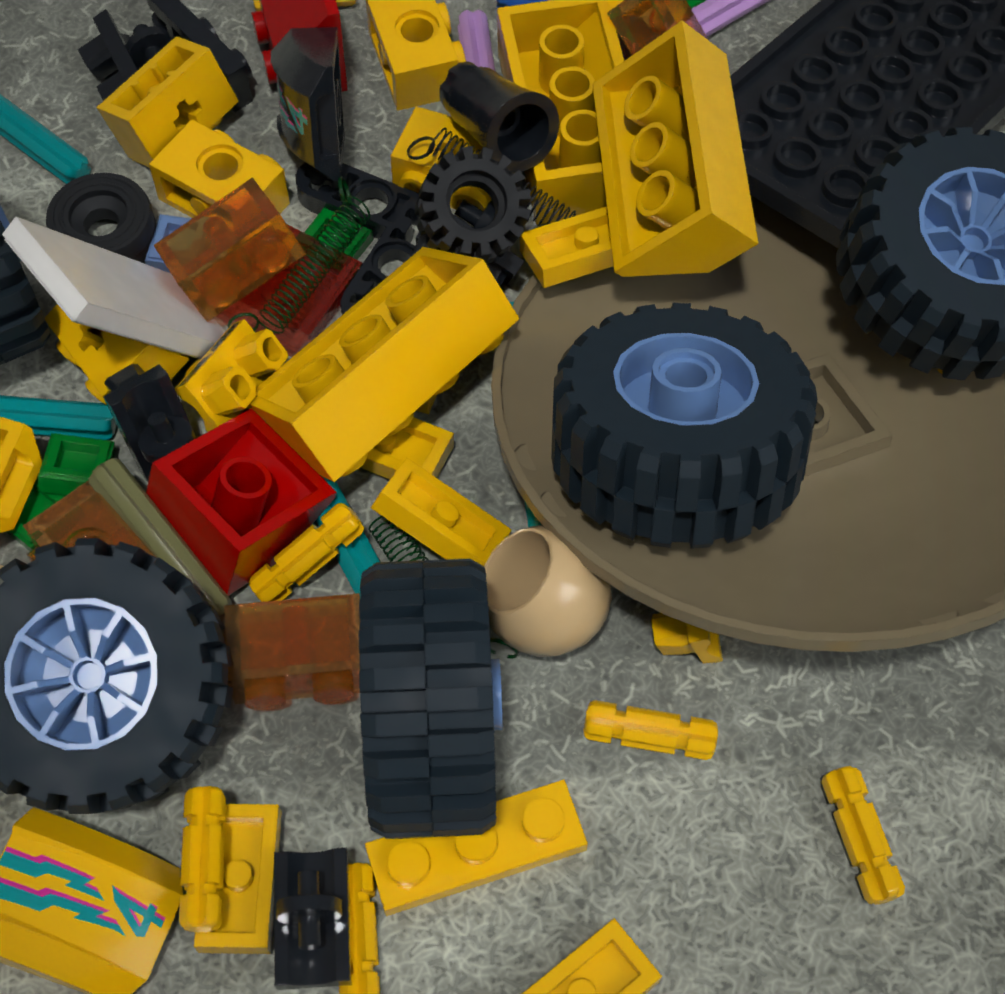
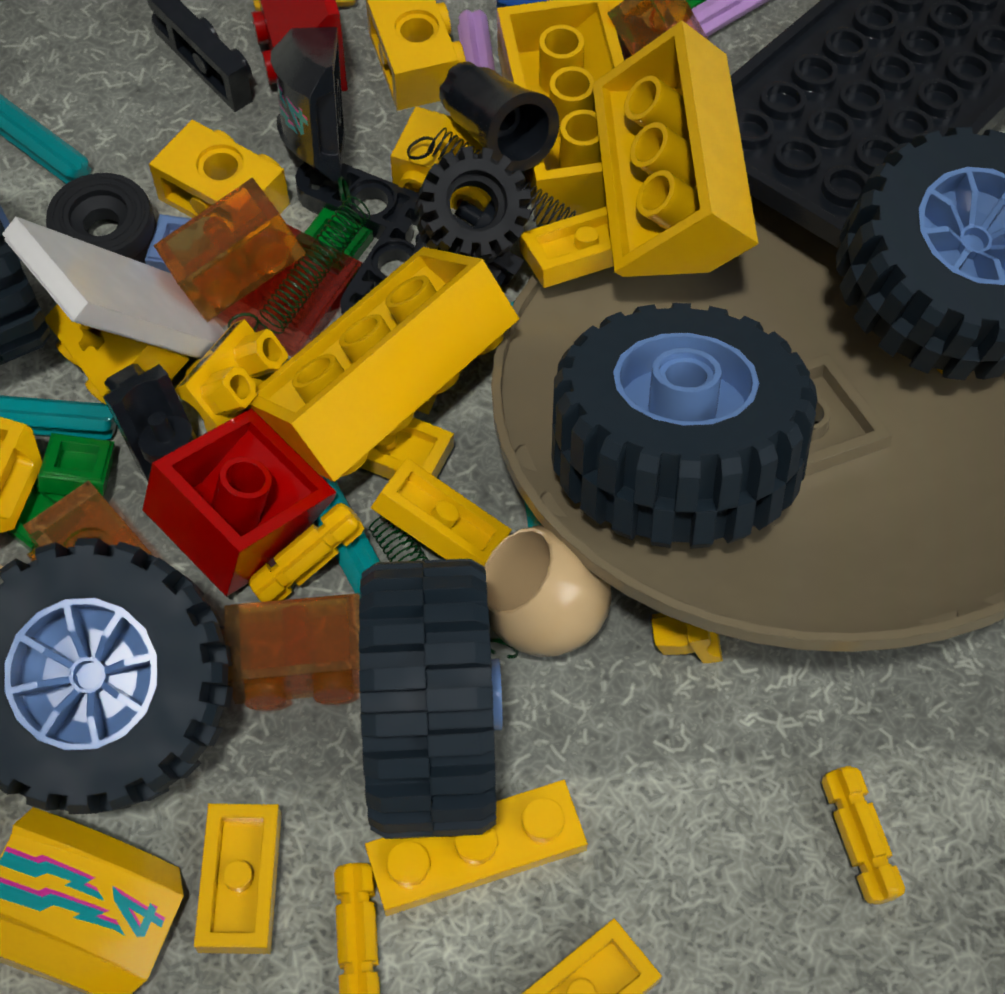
(120, 51): black hips -> none
(153, 528): olive axle -> none
(165, 96): yellow brick -> none
(202, 859): yellow axle -> none
(311, 919): black hips -> none
(651, 729): yellow axle -> none

